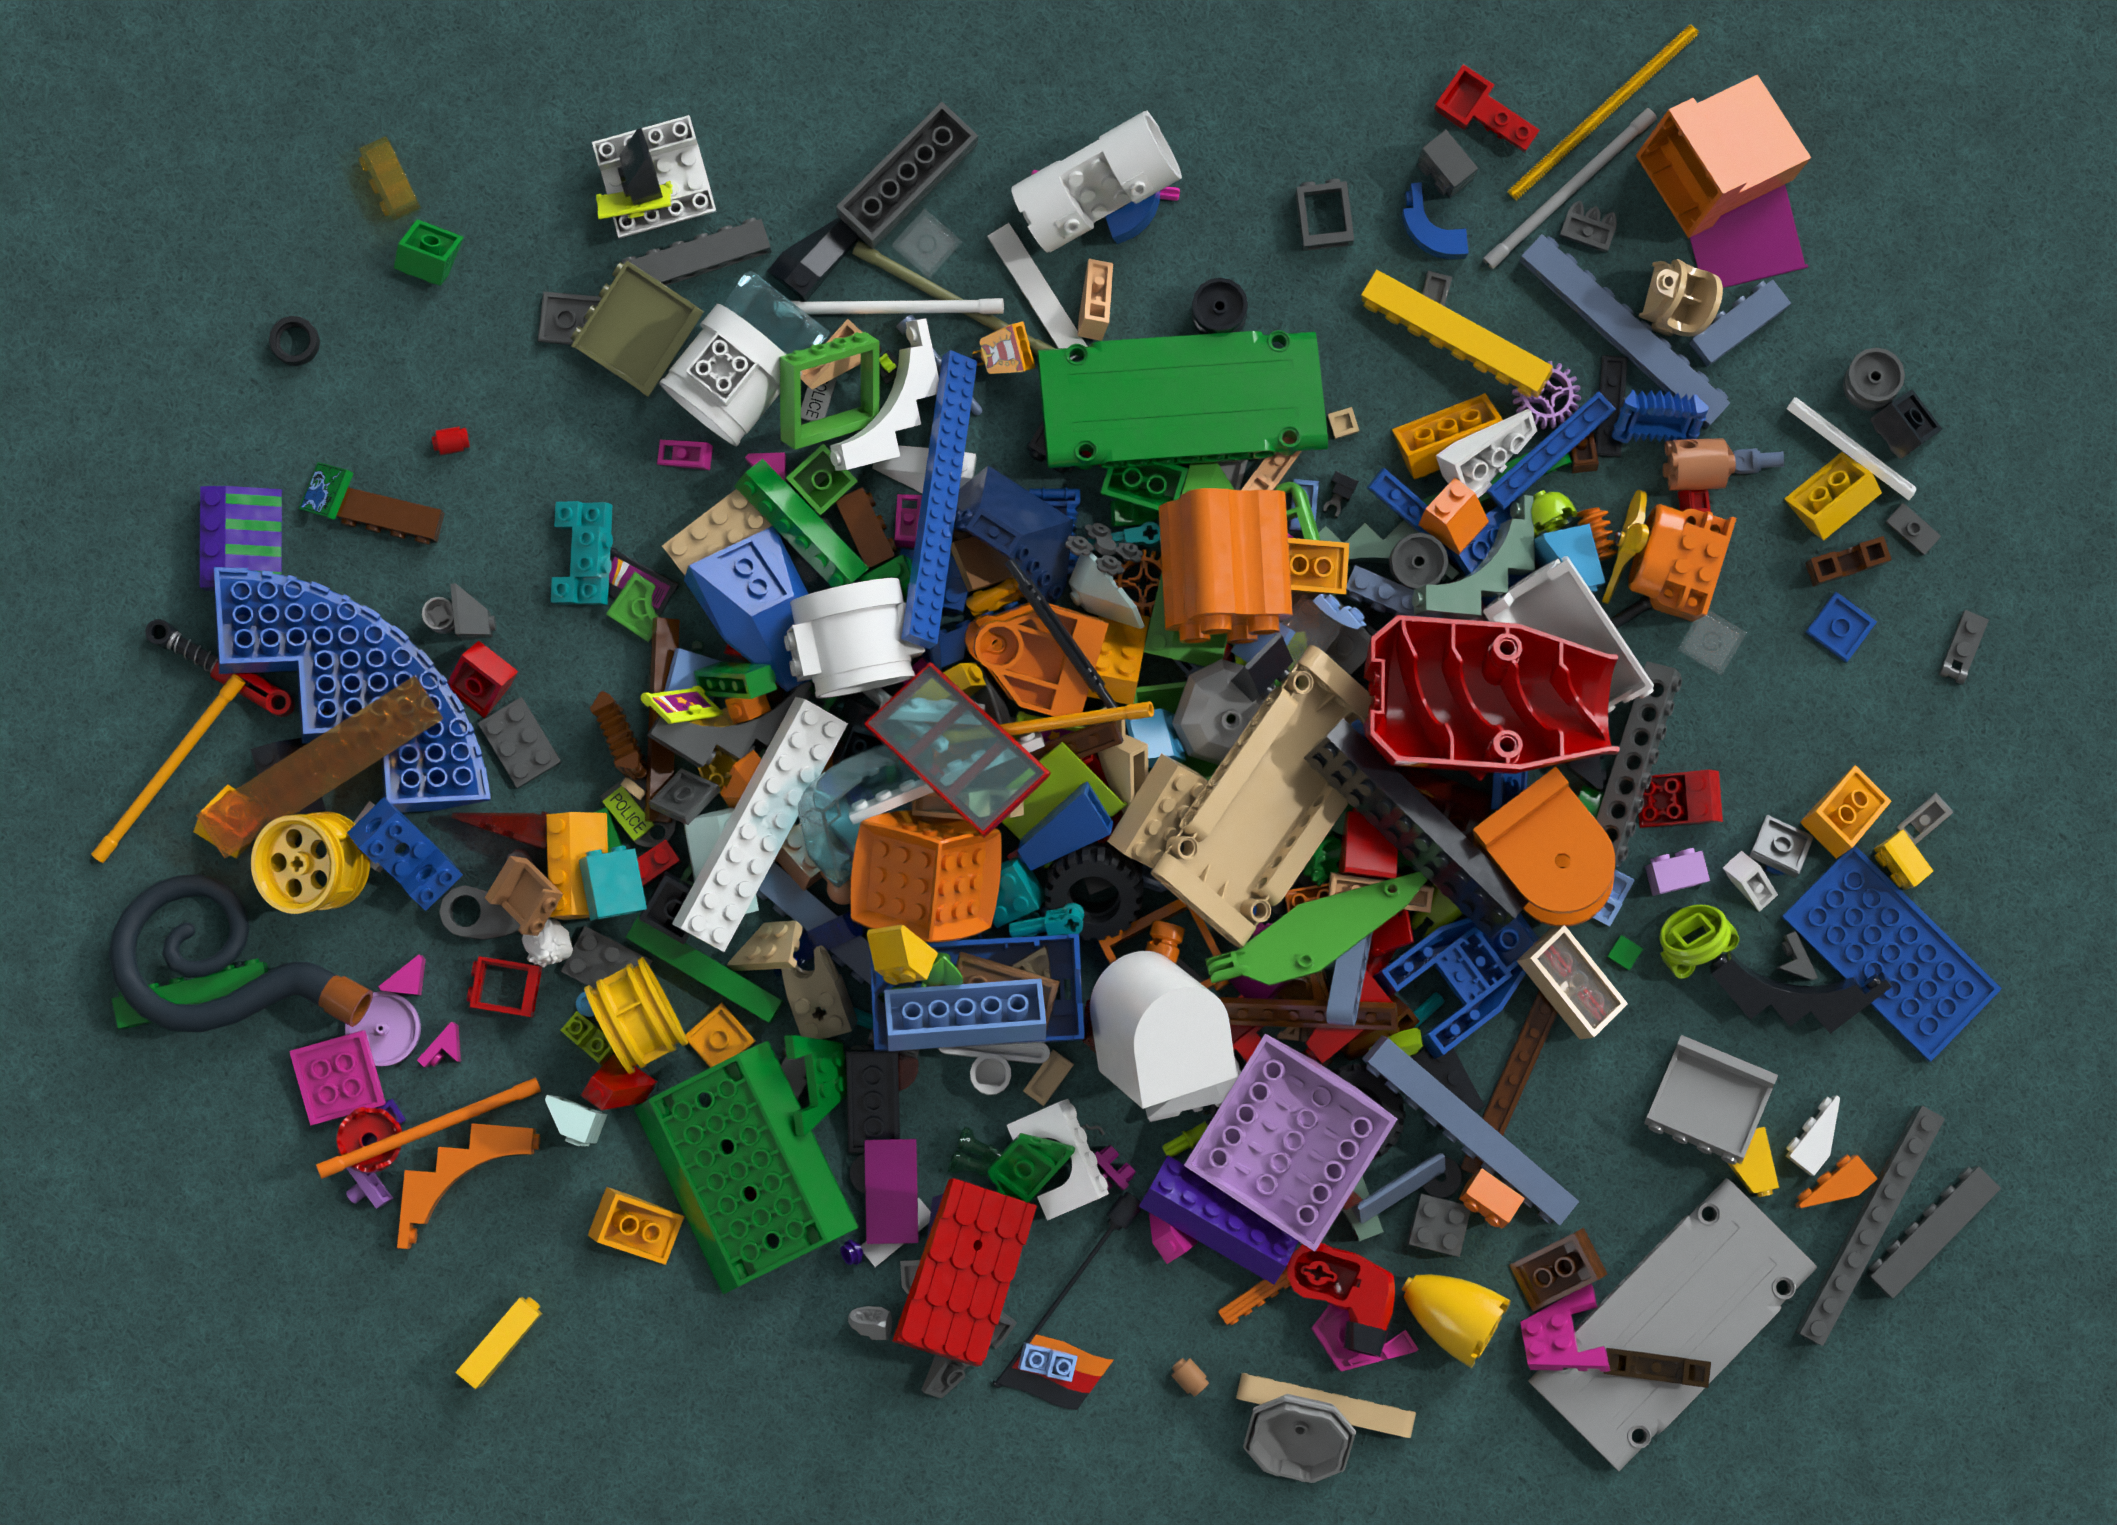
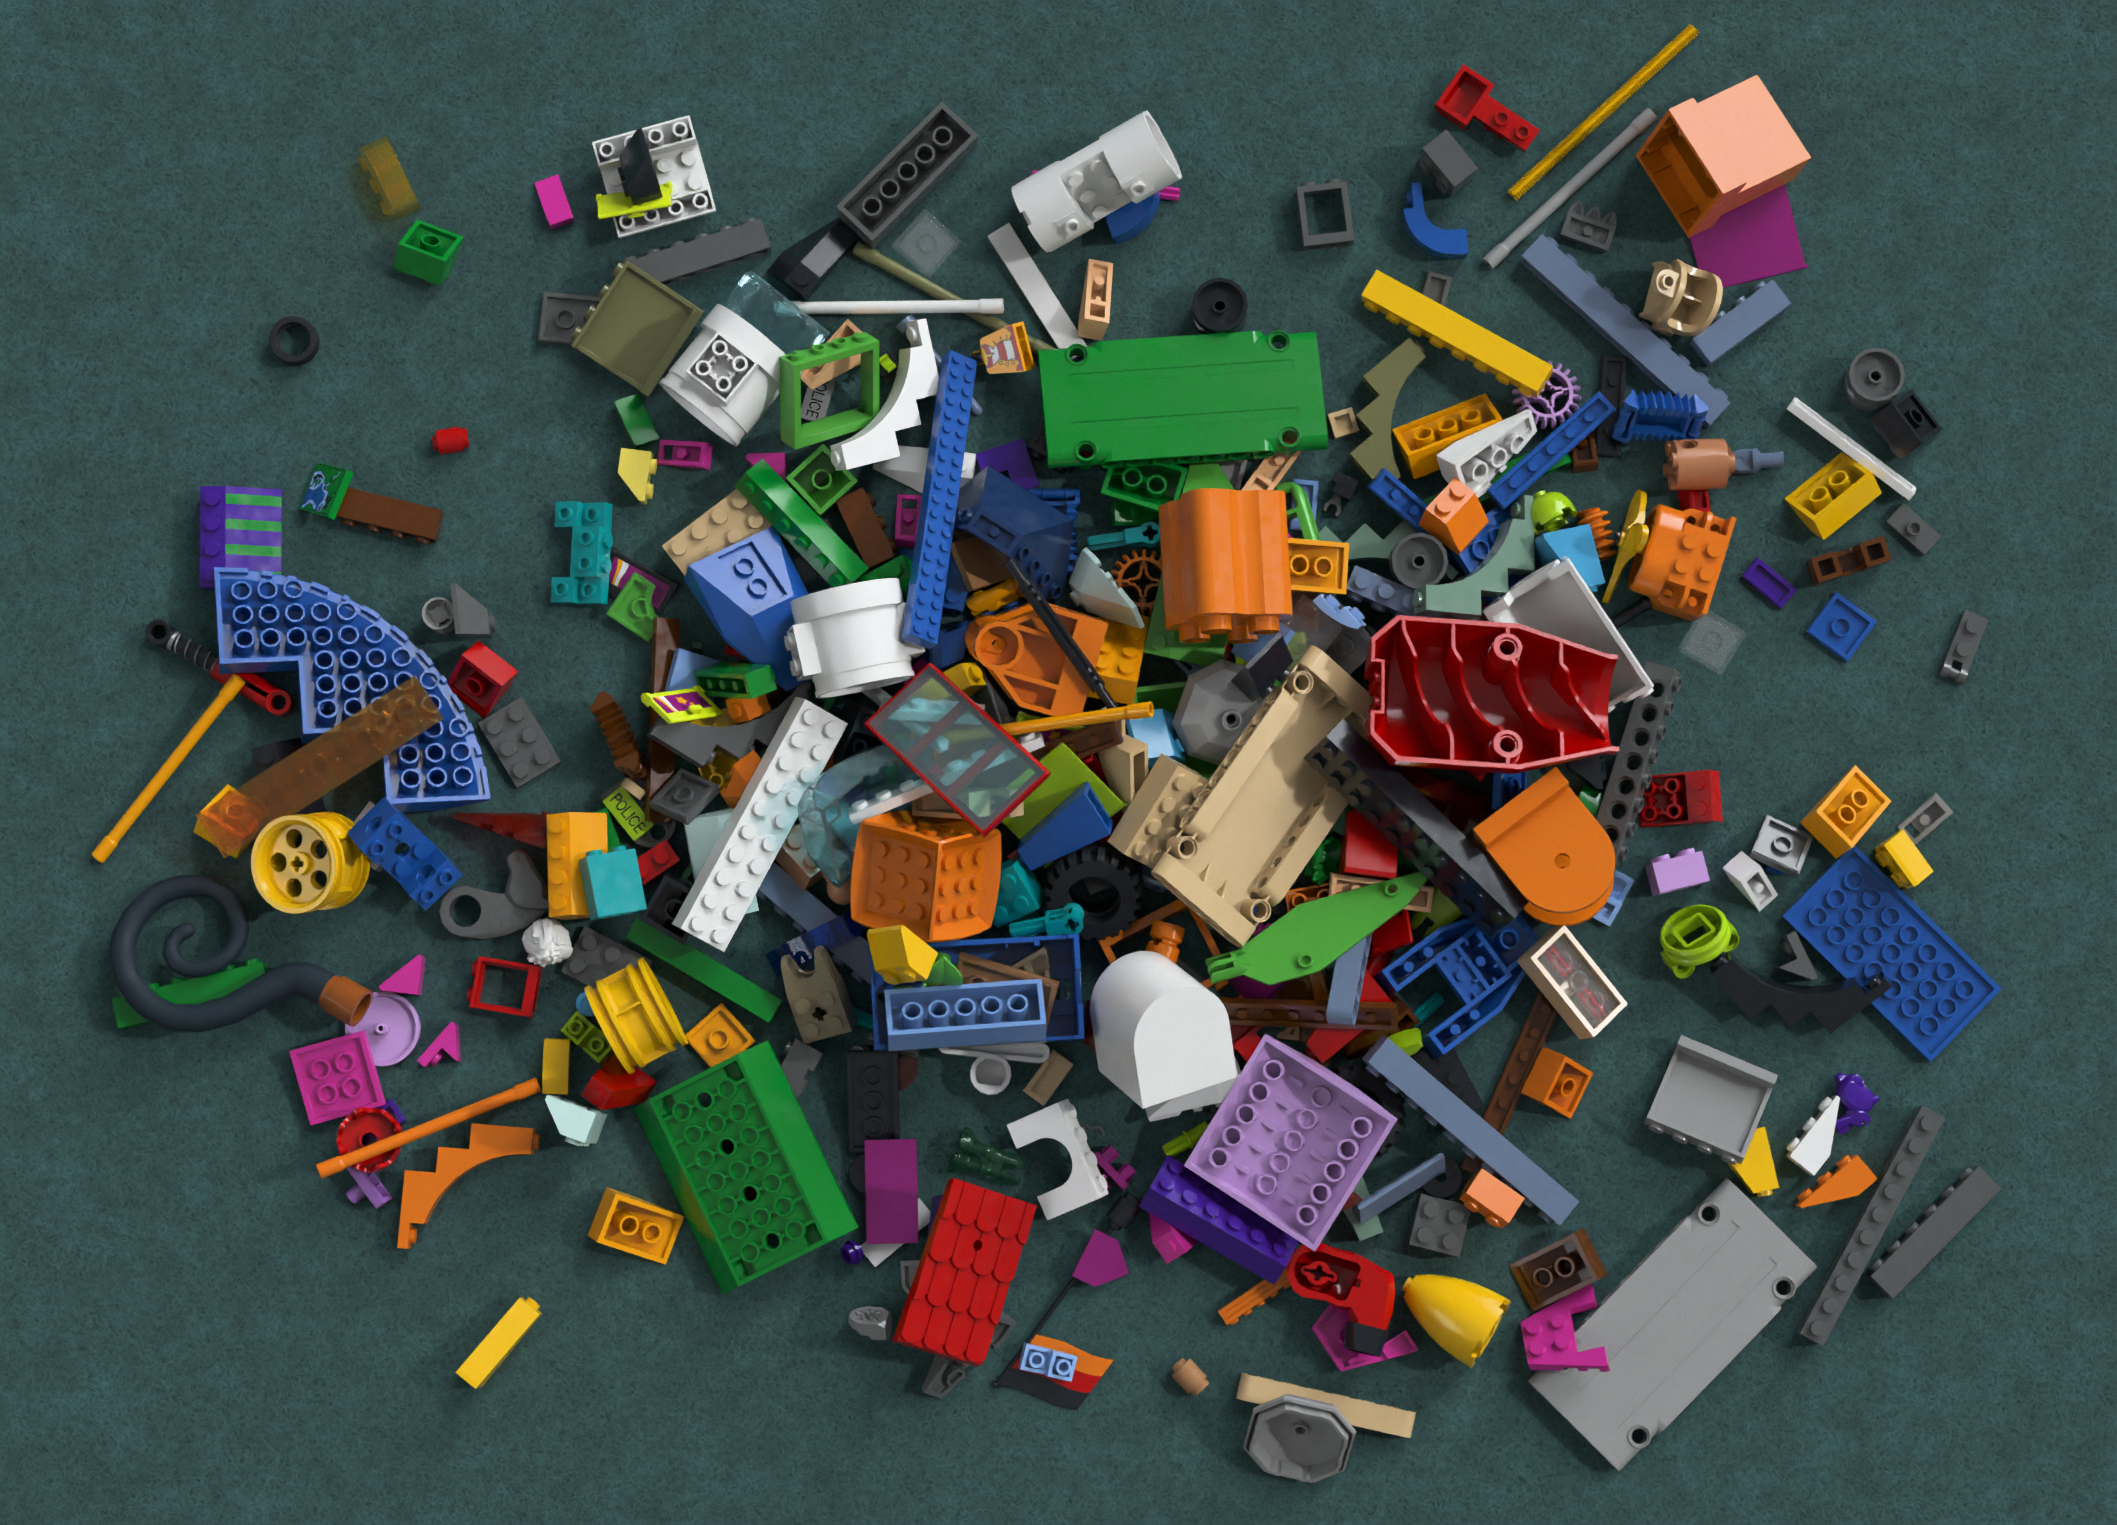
(524, 894): medium nougat panel -> none
(554, 202): none -> dark pink slope
(556, 1066): none -> yellow slope
(636, 420): none -> green slope
(636, 470): none -> light yellow slope
(769, 947): tan wing -> none
(824, 1075): green wing -> none
(1011, 458): none -> dark purple tile
(1028, 1165): green wing -> none
(1100, 1260): none -> magenta slope
(1106, 547): dark grey plant -> none
(1358, 726): blue tile -> none
(1385, 384): none -> olive arch
(1557, 1082): none -> orange slope
(1624, 952): green tile -> none
(1658, 1367): dark brown slope -> none
(1768, 583): none -> dark purple tile
(1856, 1101): none -> dark purple animal

